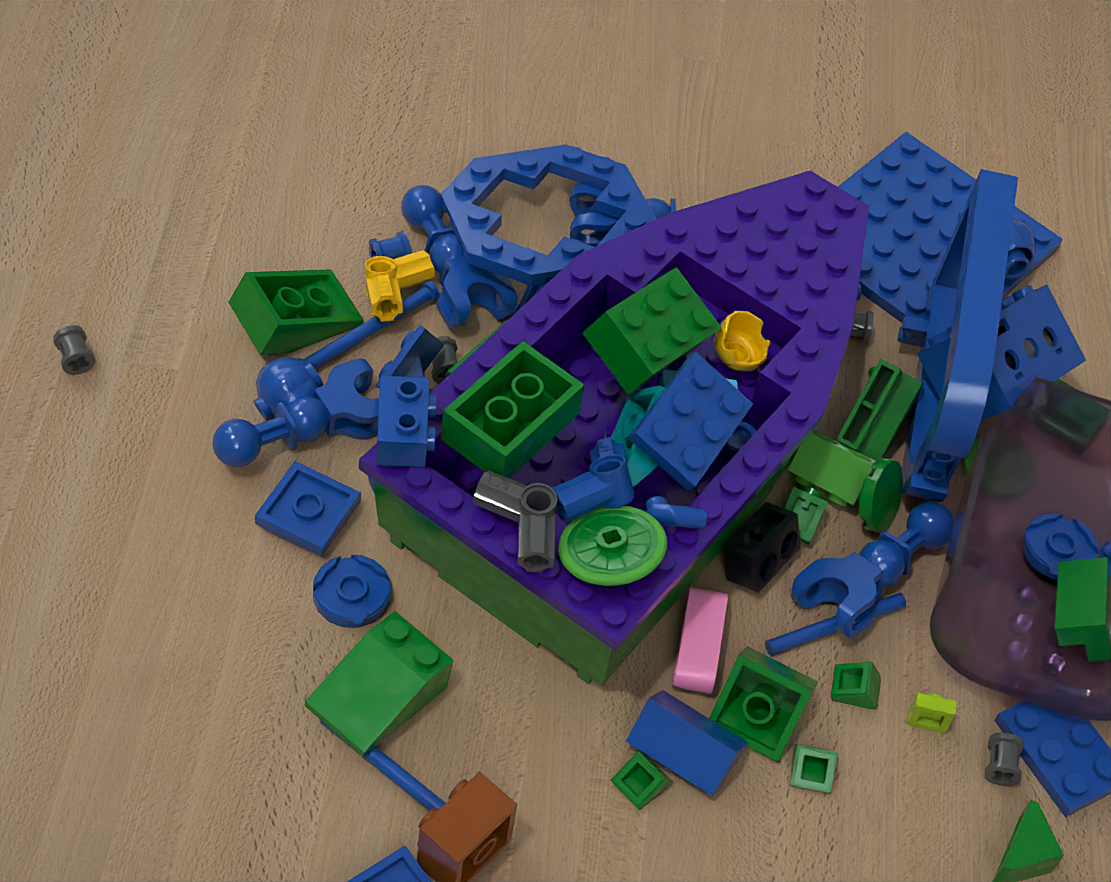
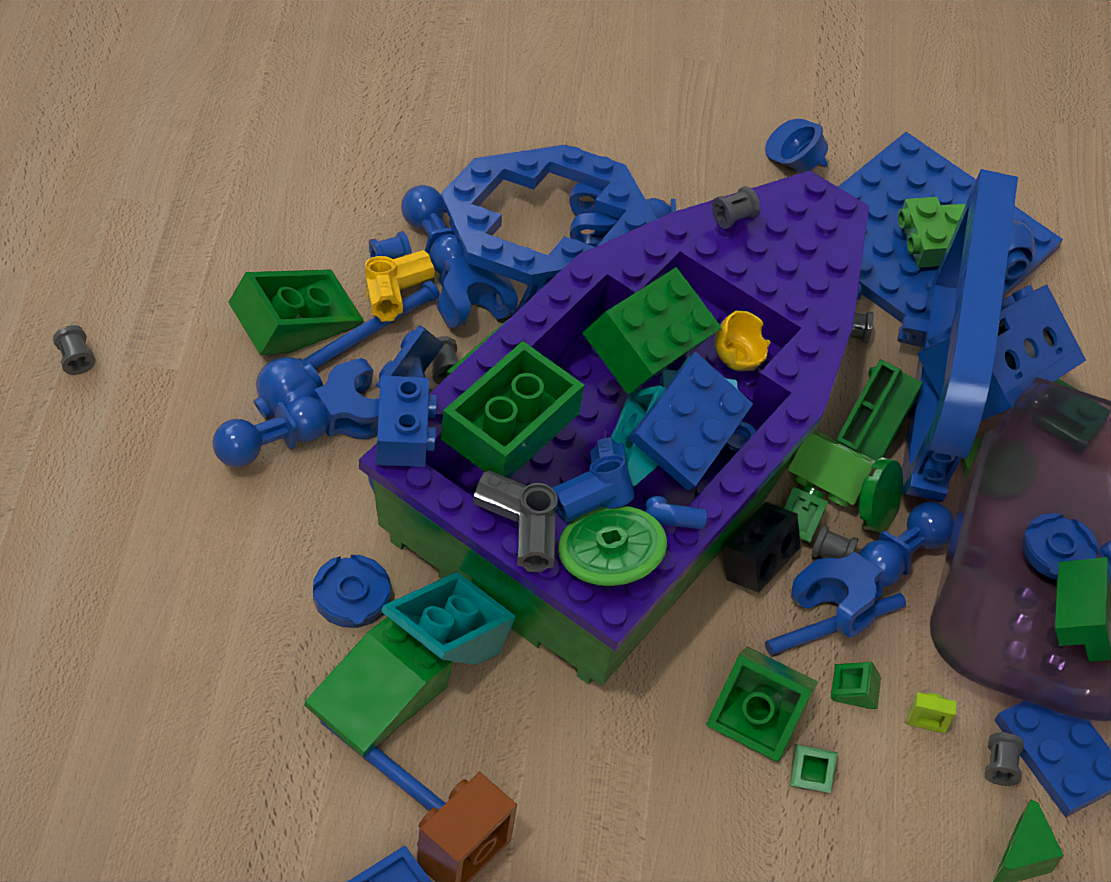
(308, 508): blue plate -> none
(453, 619): none -> teal slope
(641, 779): green slope -> none
(686, 741): blue piece -> none
(700, 640): bright pink beam -> none
(736, 207): none -> dark grey bush
(798, 145): none -> blue piece
(833, 545): none -> dark grey bush
(928, 228): none -> bright green plate

